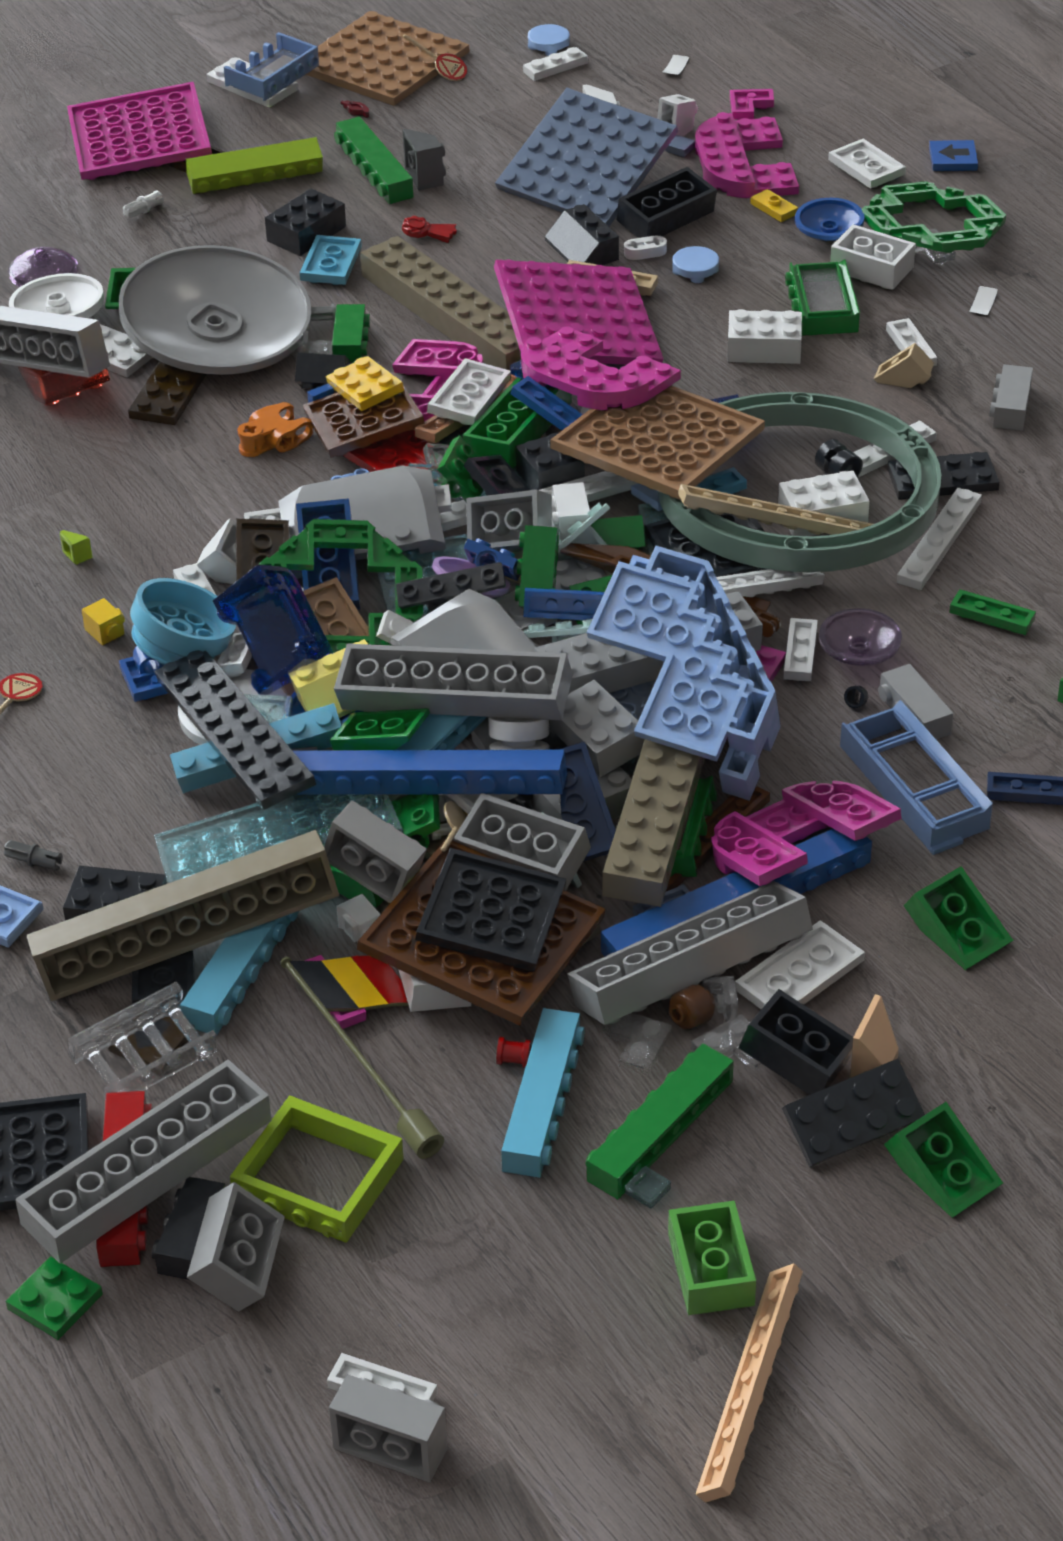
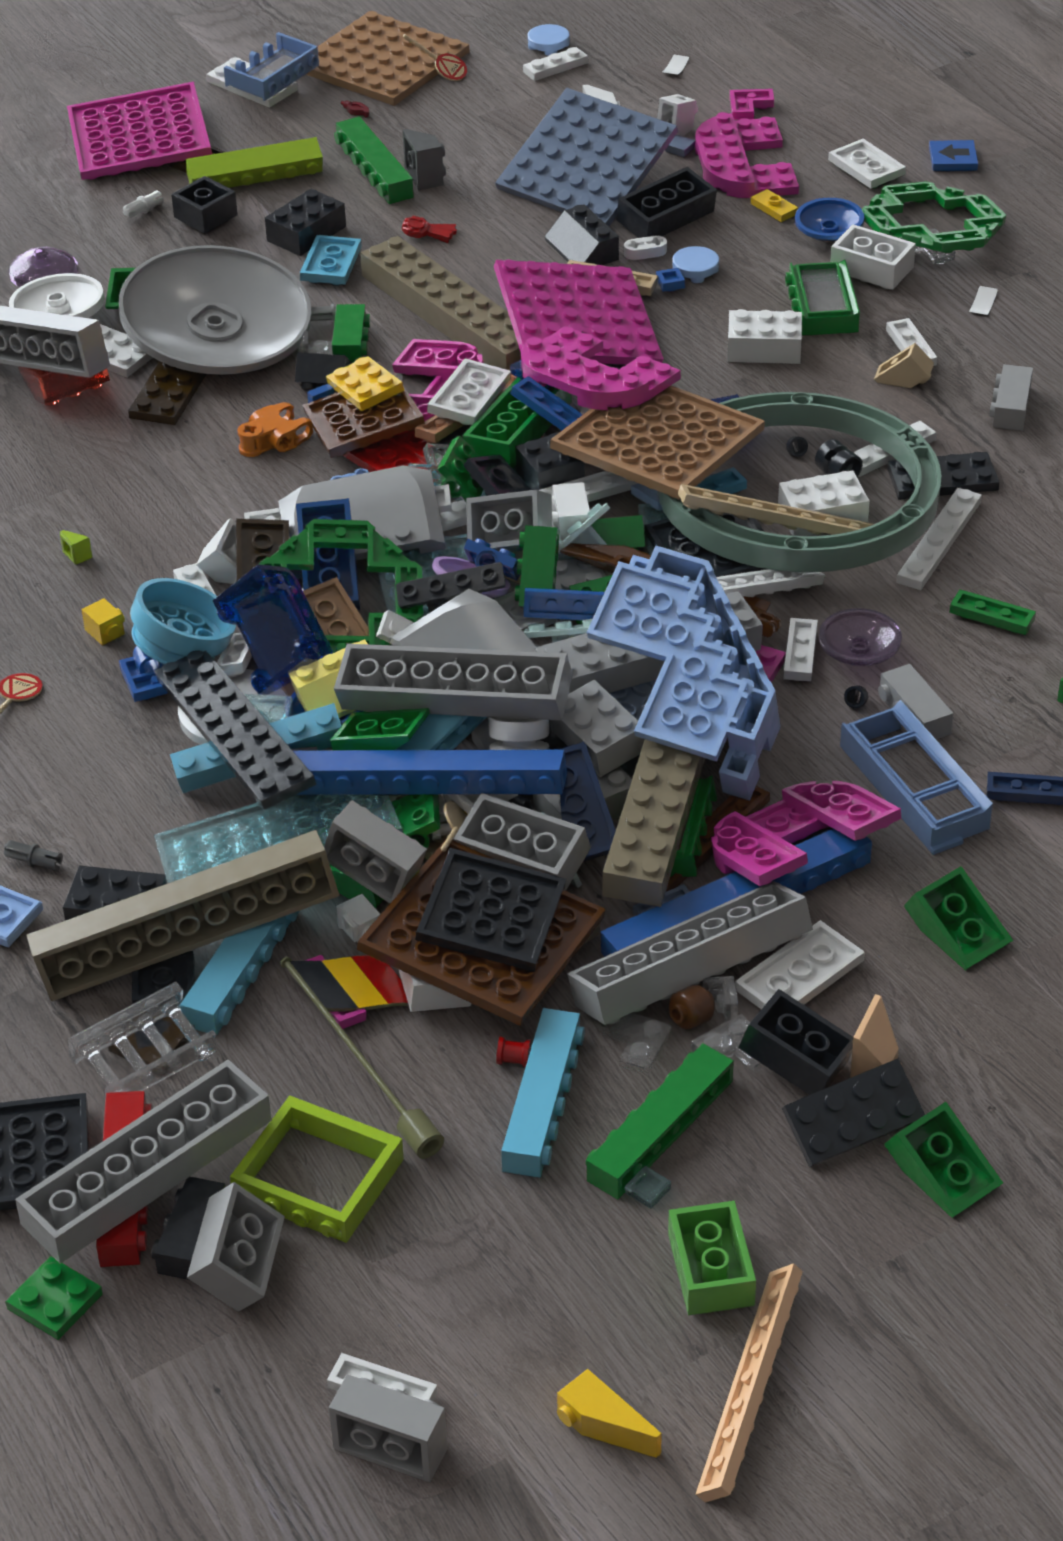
(204, 204): none -> black brick
(605, 1416): none -> yellow slope
(670, 279): none -> blue plate
(800, 444): none -> black hinge

